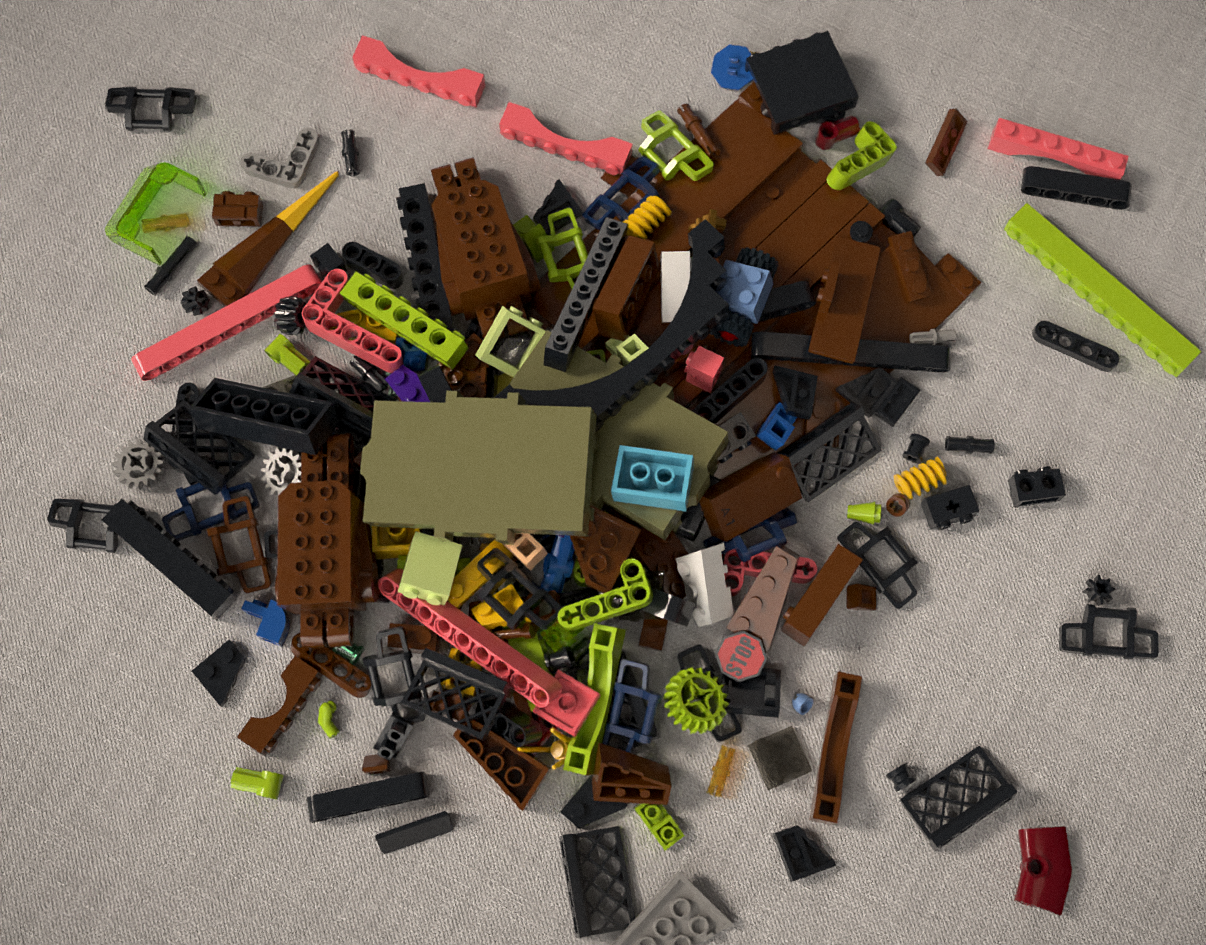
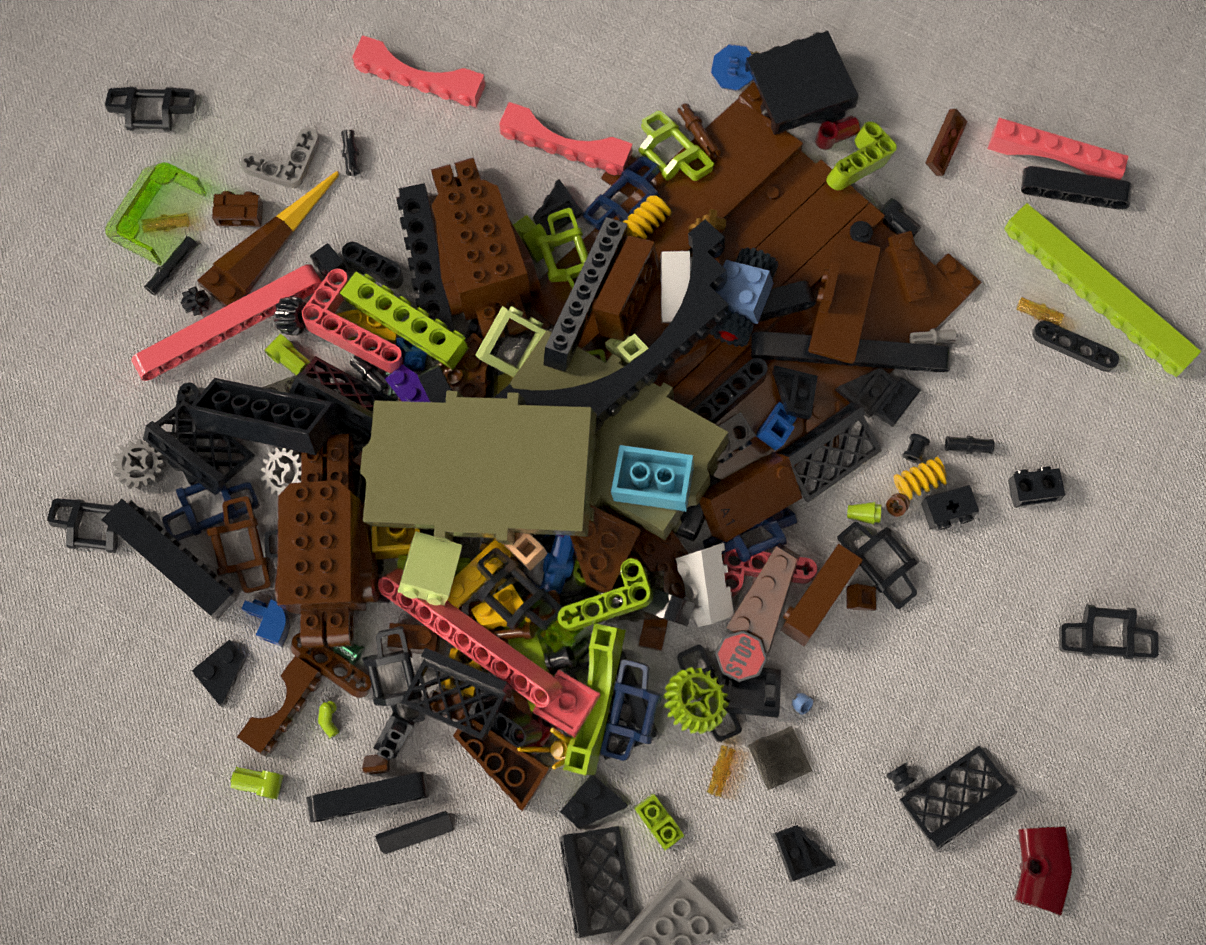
(629, 778): reddish brown wedge -> none
(703, 368): coral brick -> none
(834, 748): reddish brown arch -> none
(1025, 305): none -> clear yellow pin
(1105, 588): black gear -> none

